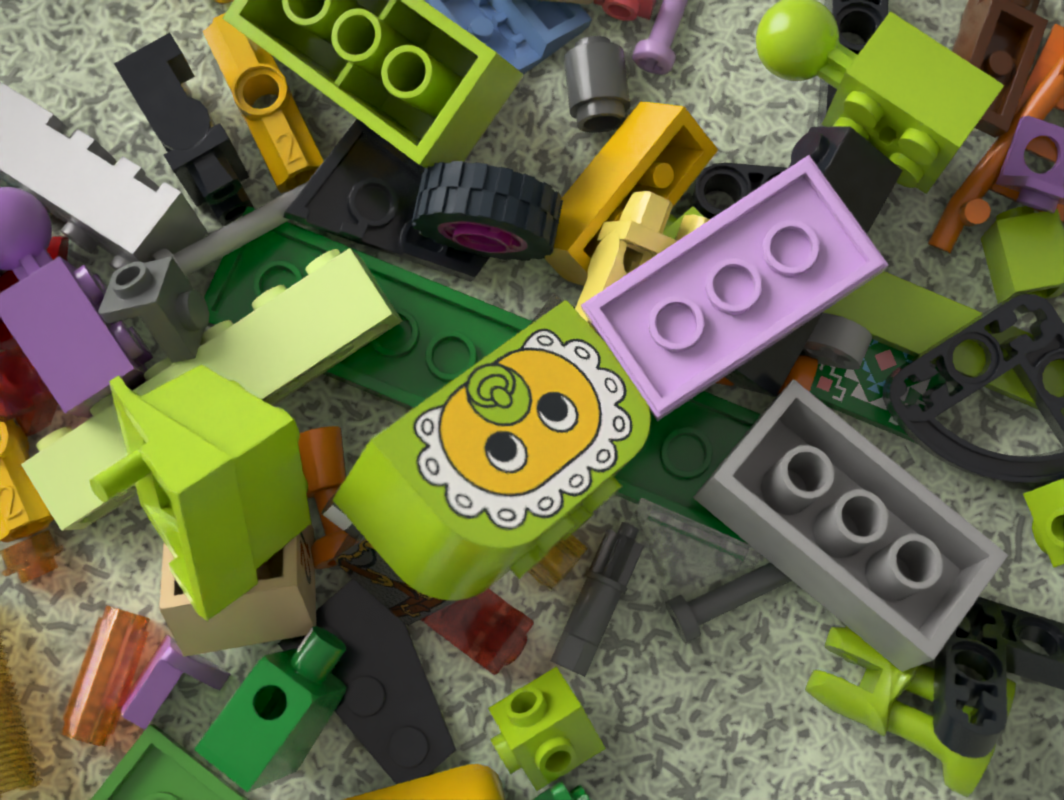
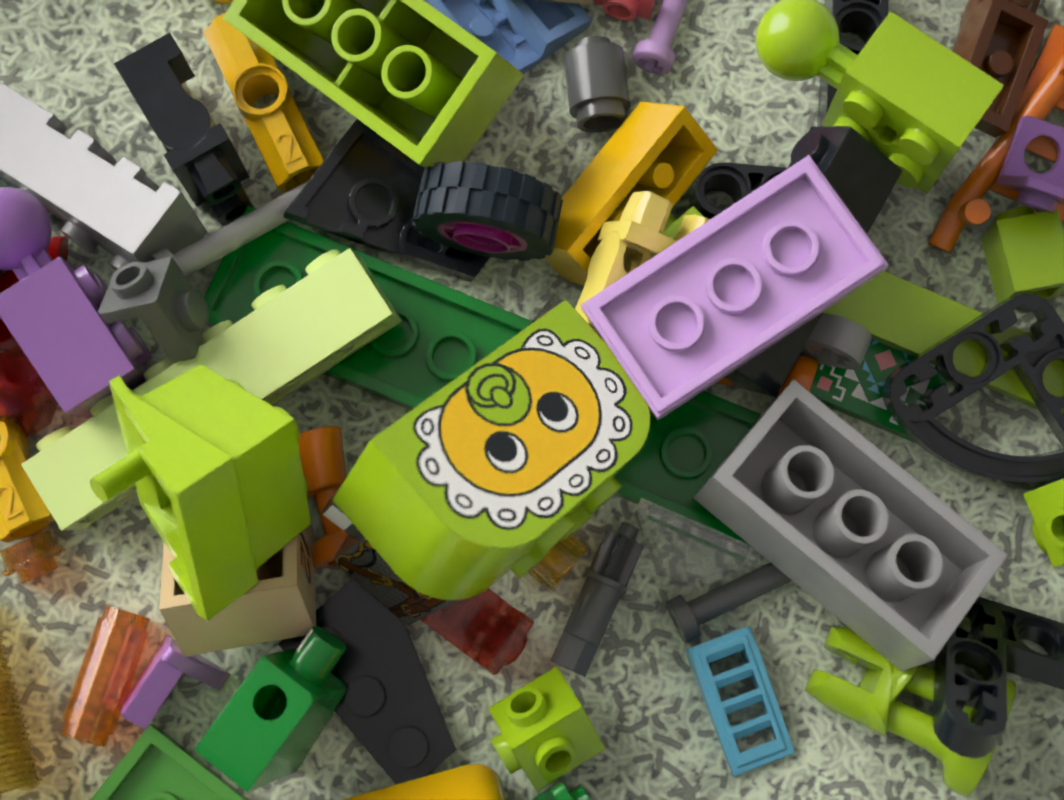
(723, 646): none -> medium azure slope

